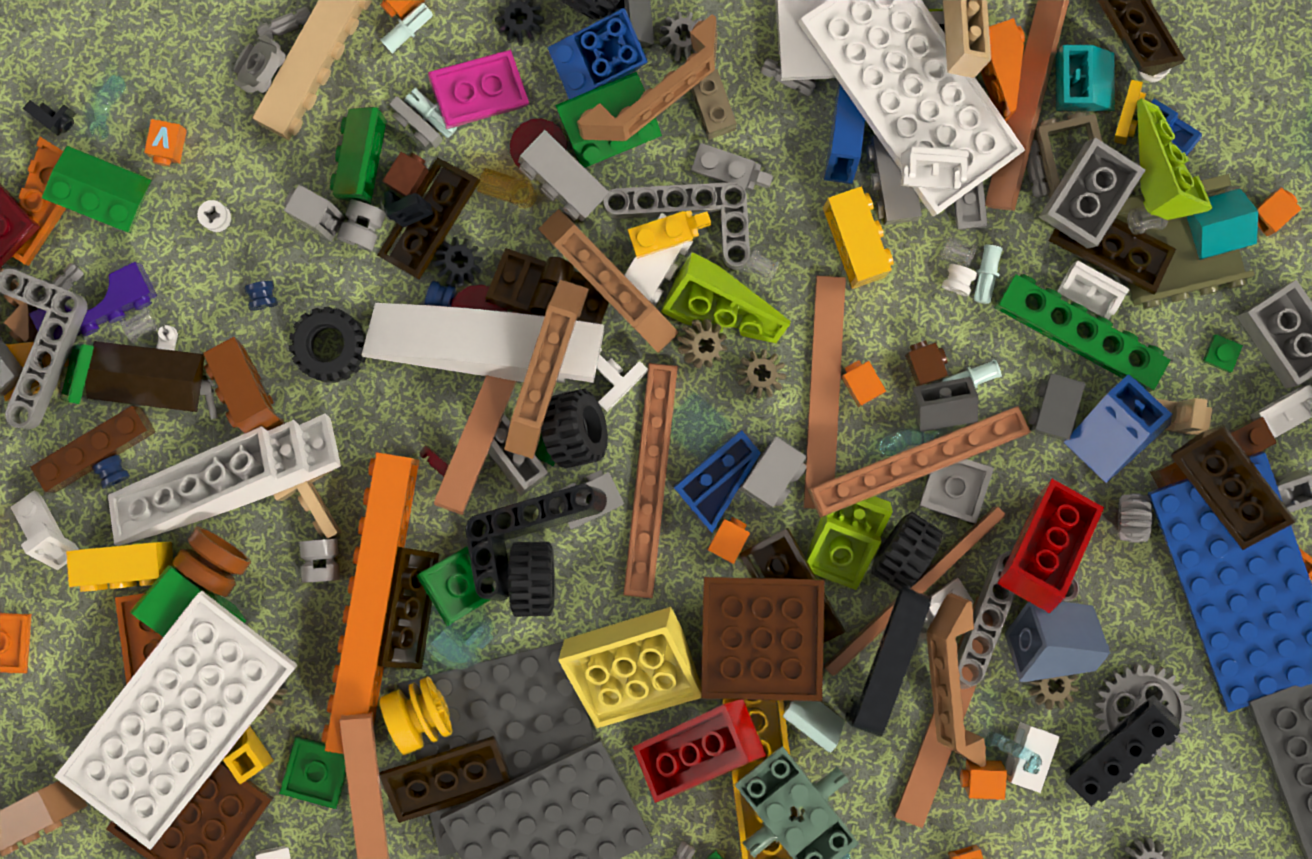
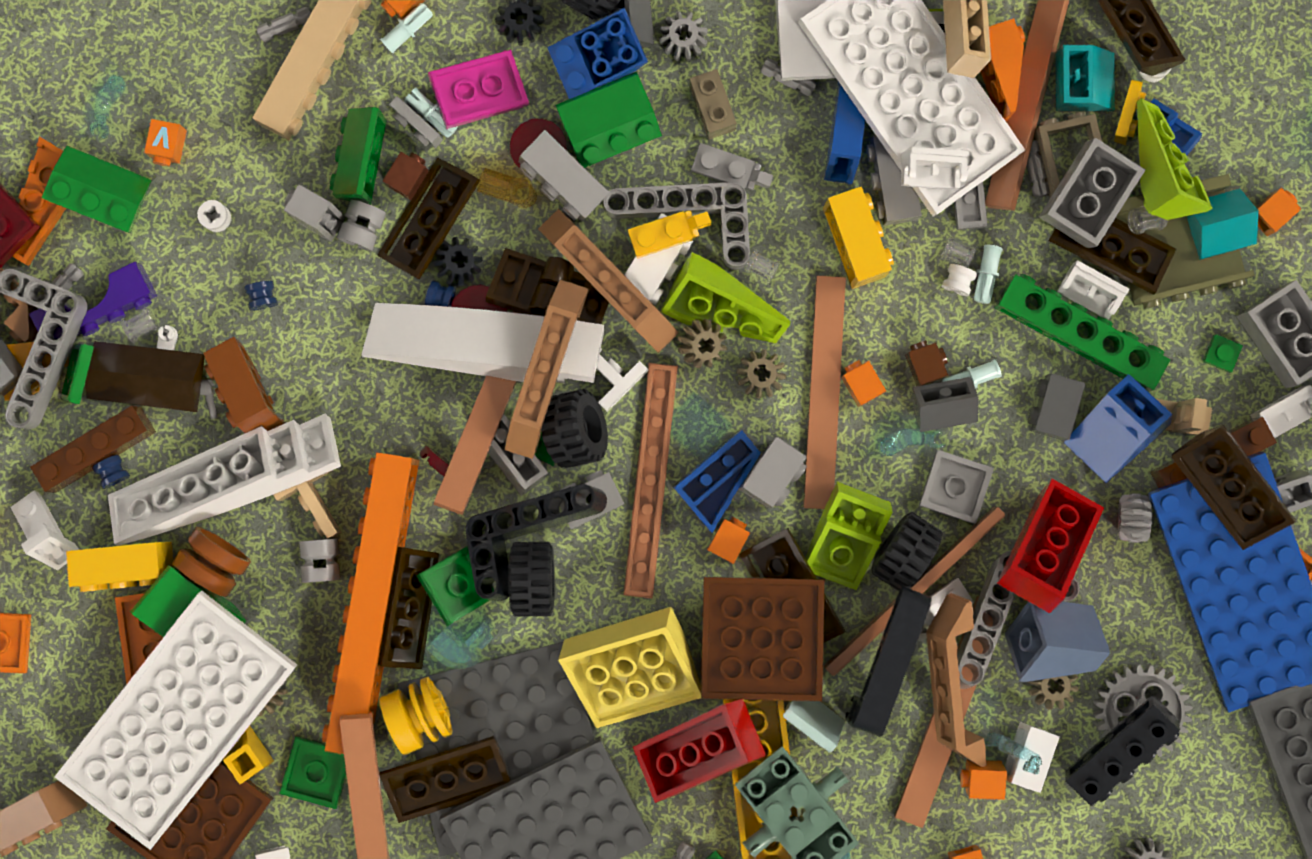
(55, 122): black bracket -> none
(258, 64): light grey plate -> none
(304, 339): black tyre -> none
(406, 210): black bracket -> none
(601, 125): medium nougat slope -> none
(918, 461): nougat tile -> none

